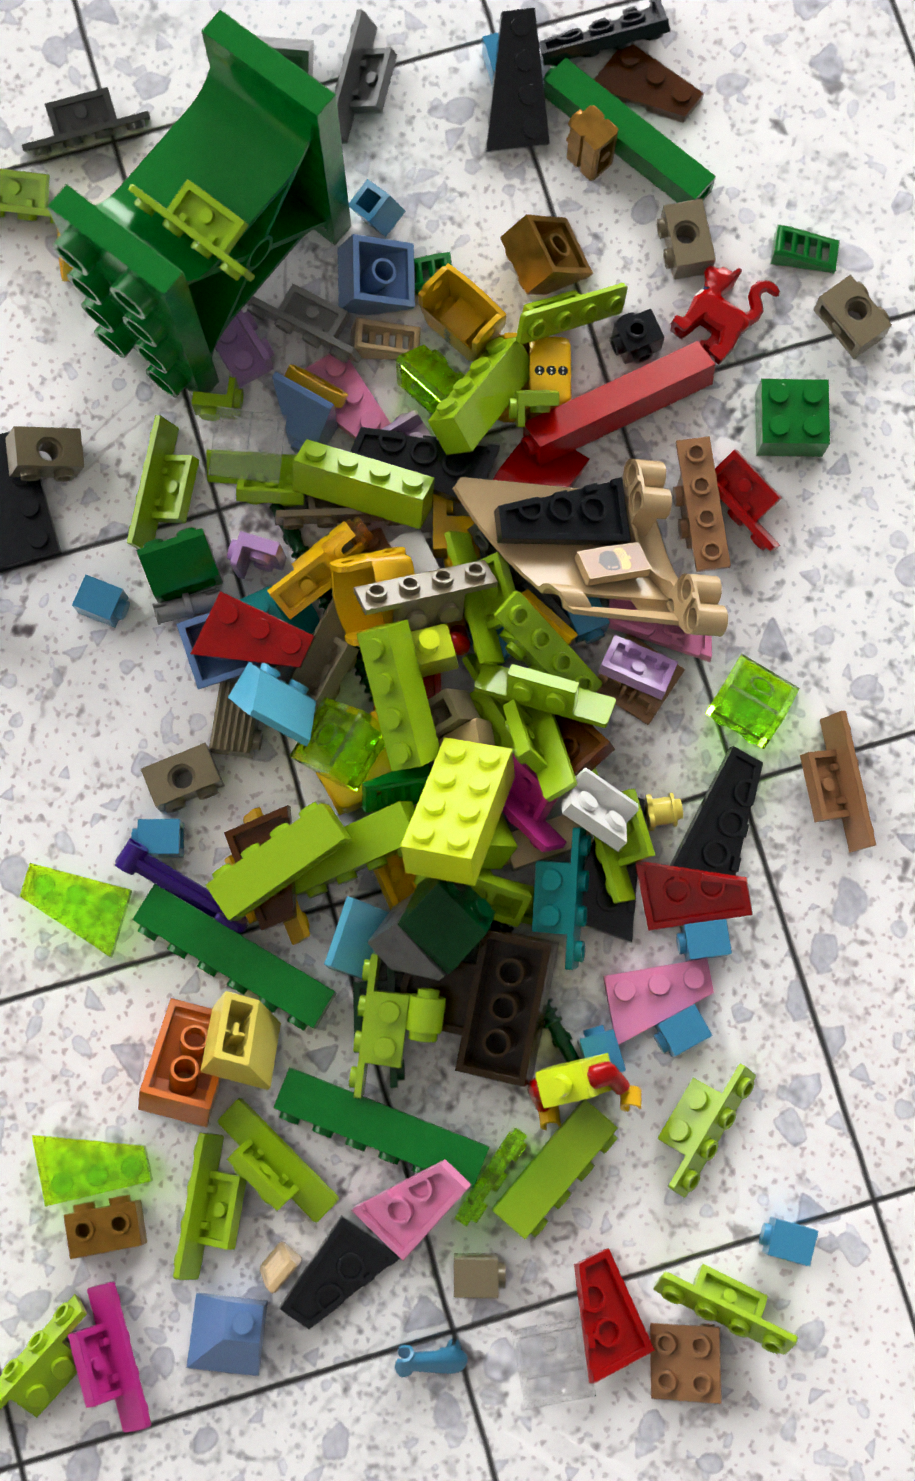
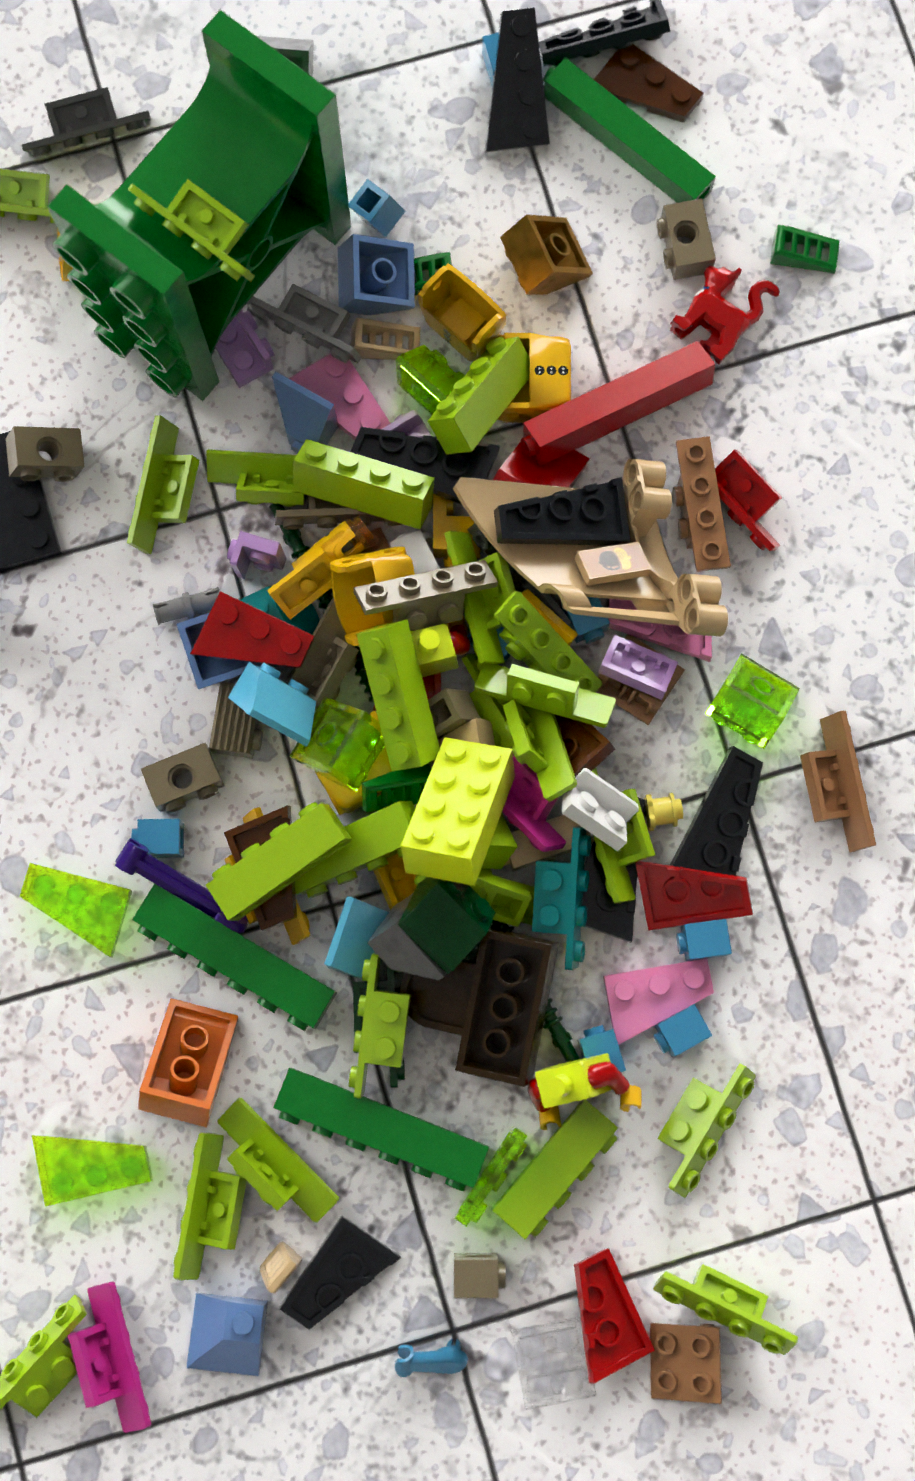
(101, 601): dark azure brick -> none
(105, 1228): pearl gold brick -> none
(179, 565): green slope -> none
(206, 403): lime bracket -> none
(241, 1041): light yellow slope -> none
(247, 445): clear slope -> none
(317, 385): yellow plate -> none
(363, 74): dark grey bracket -> none
(412, 1207): bright pink wing -> none
(425, 1015): lime brick -> none
(537, 400): lime bracket -> none
(569, 311): lime bracket -> none
(591, 142): pearl gold brick -> none
(636, 336): black brick -> none
(788, 1240): dark azure brick -> none
(792, 417): green brick -> none
(853, 334): dark tan brick -> none

